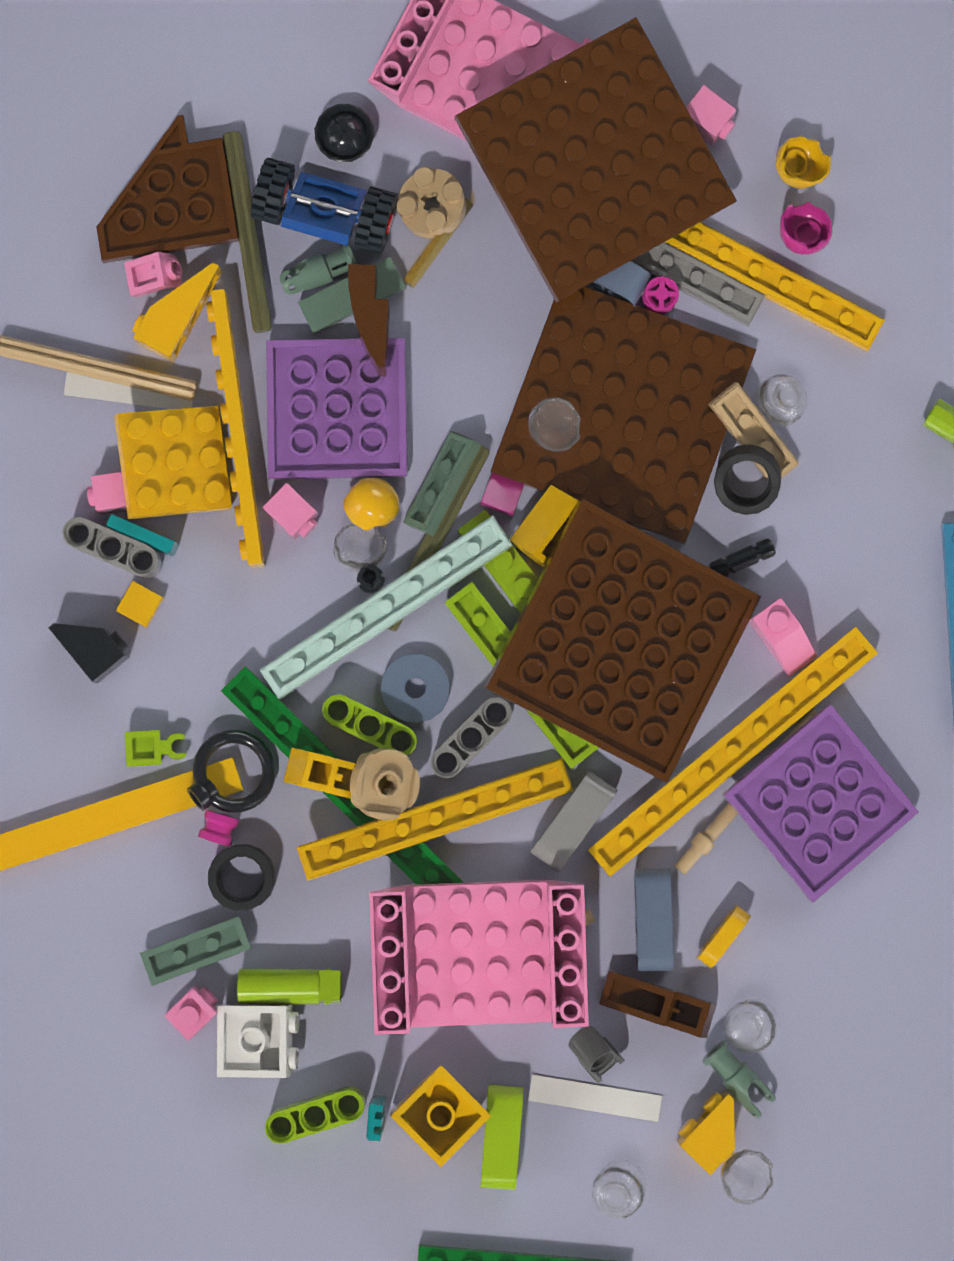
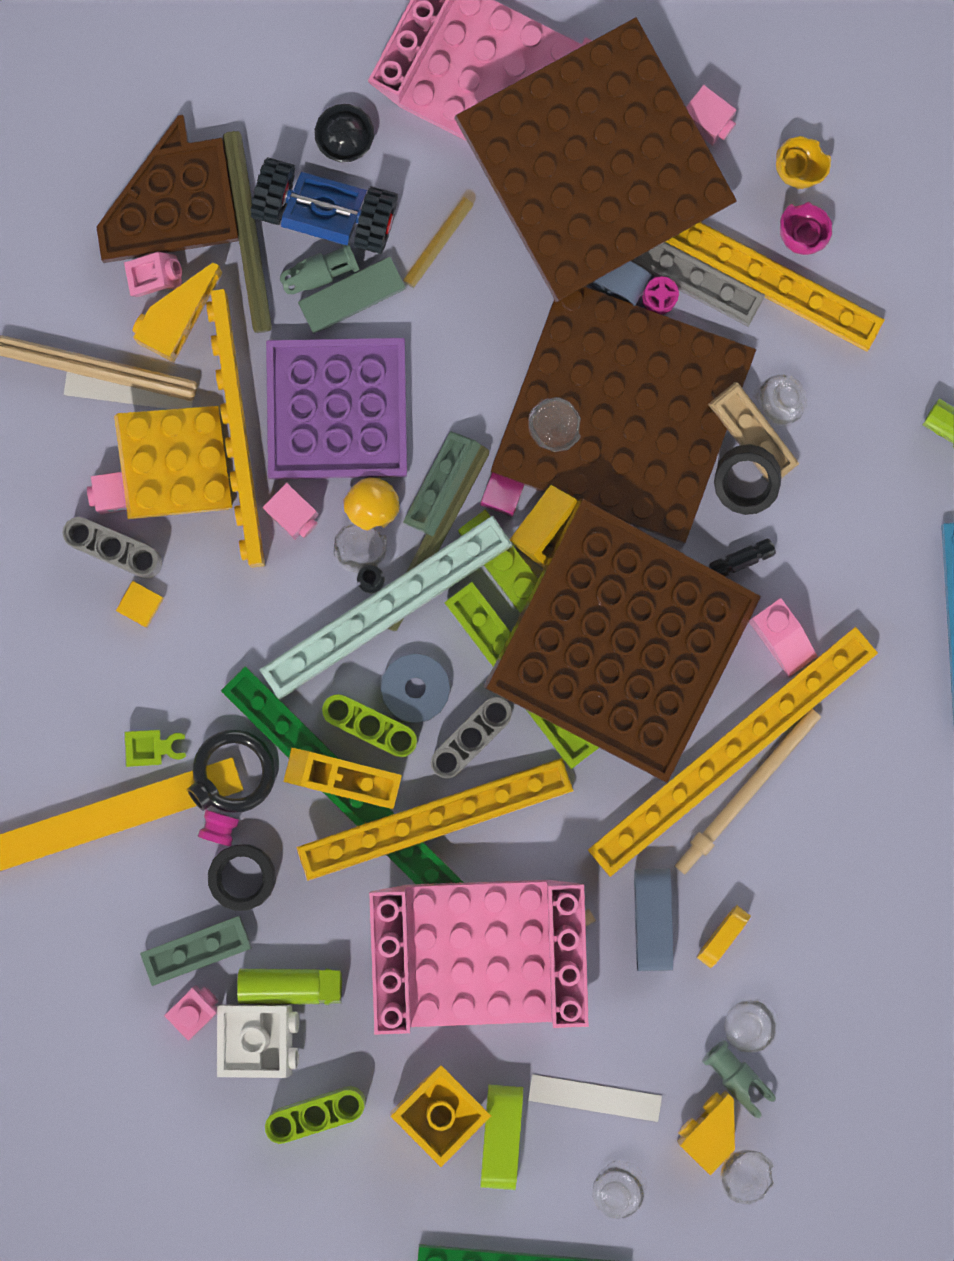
(92, 648): black slope -> none
(142, 535): teal tile -> none
(365, 783): tan plate -> none
(369, 314): reddish brown slope -> none
(375, 1118): teal tile -> none
(424, 185): tan plate -> none
(573, 821): light grey beam -> none
(594, 1052): dark grey piece -> none
(658, 1004): reddish brown slope -> none
(820, 803): medium lavender plate -> none

